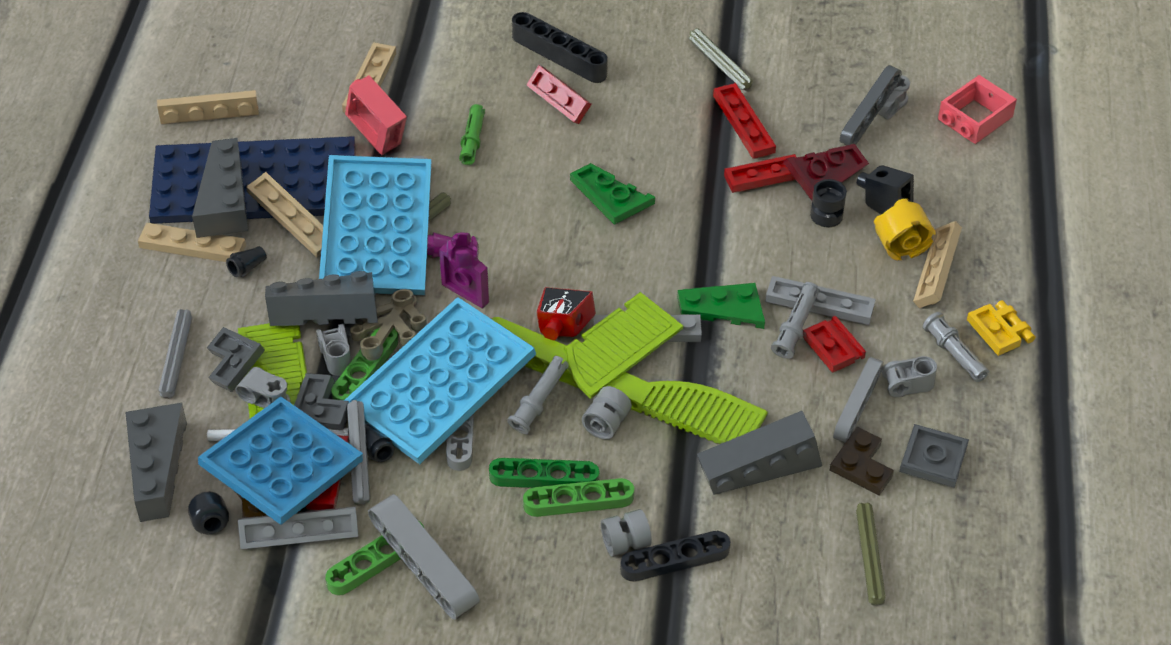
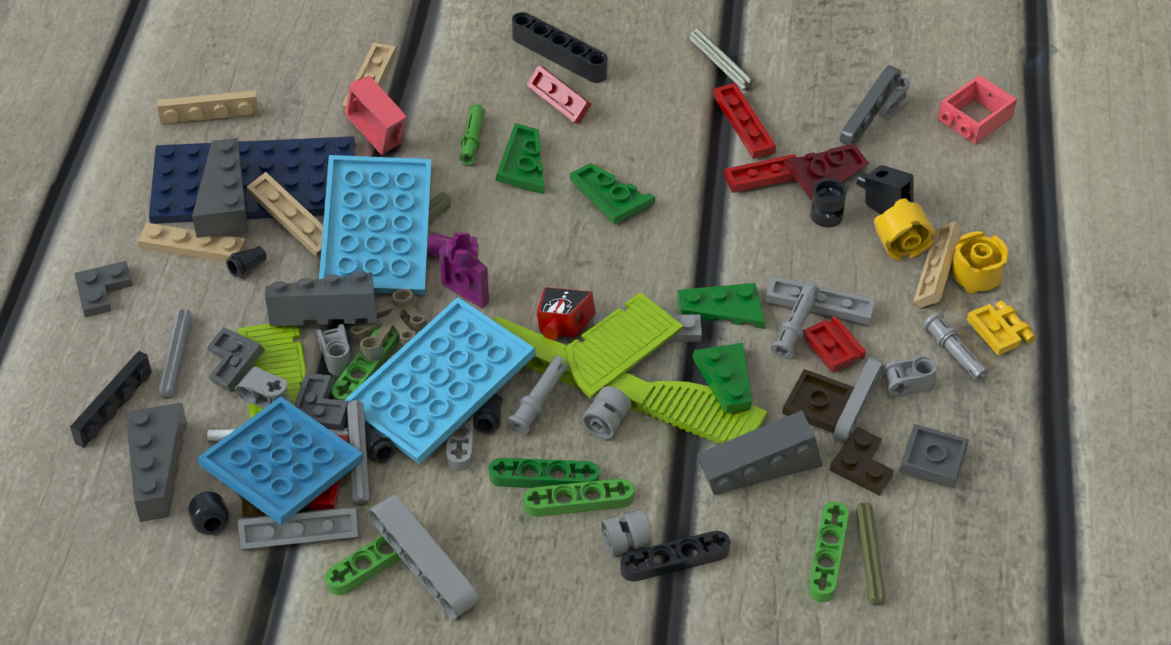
(95, 284): none -> dark grey plate
(111, 398): none -> black plate
(488, 416): none -> black cone
(522, 160): none -> green wing
(726, 375): none -> green wing
(819, 399): none -> dark brown plate
(829, 551): none -> bright green beam
(979, 262): none -> yellow brick

